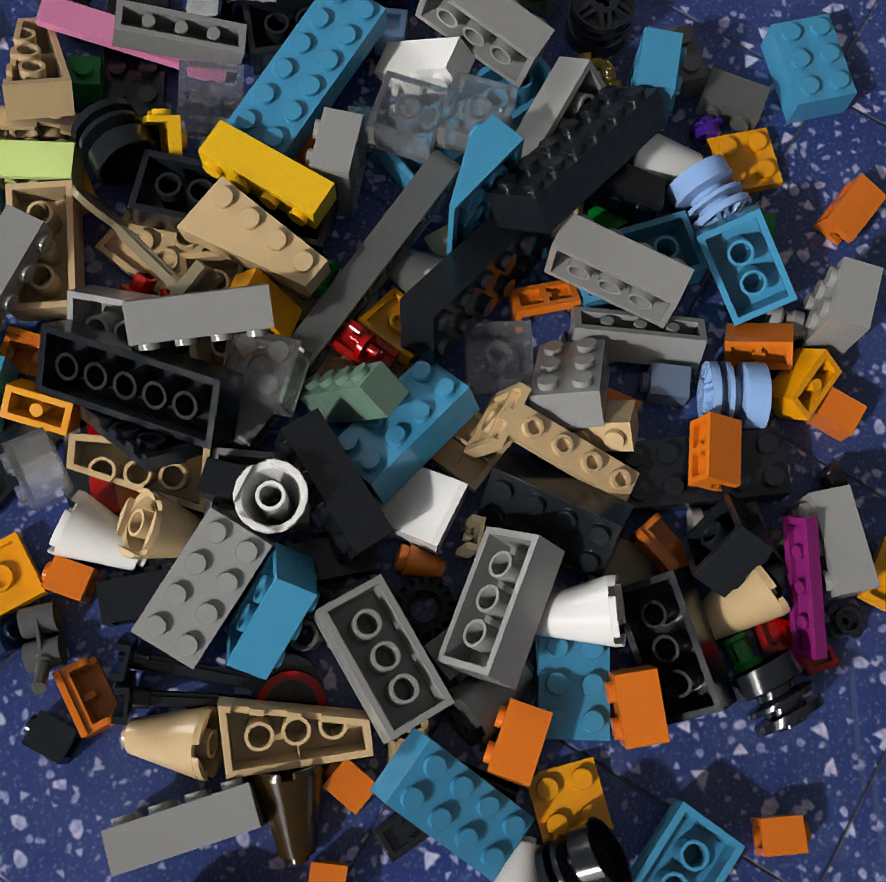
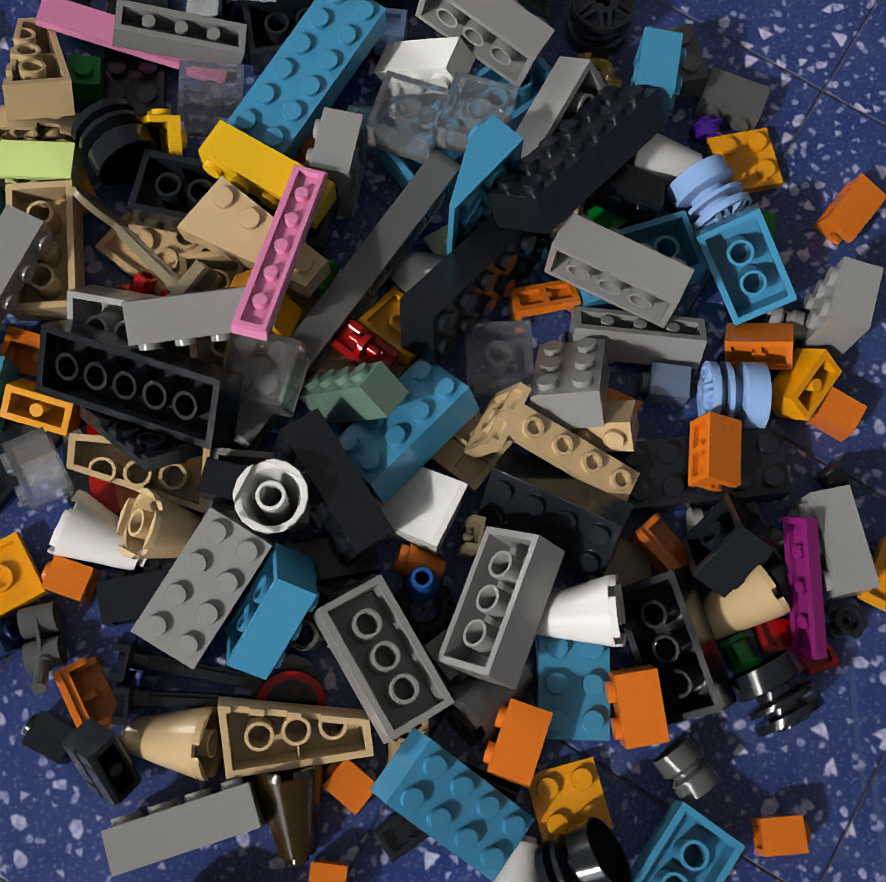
(102, 761): none -> black brick
(279, 253): none -> bright pink tile
(418, 591): none -> blue cone
(690, 774): none -> dark grey wheel
(808, 68): dark azure brick -> none

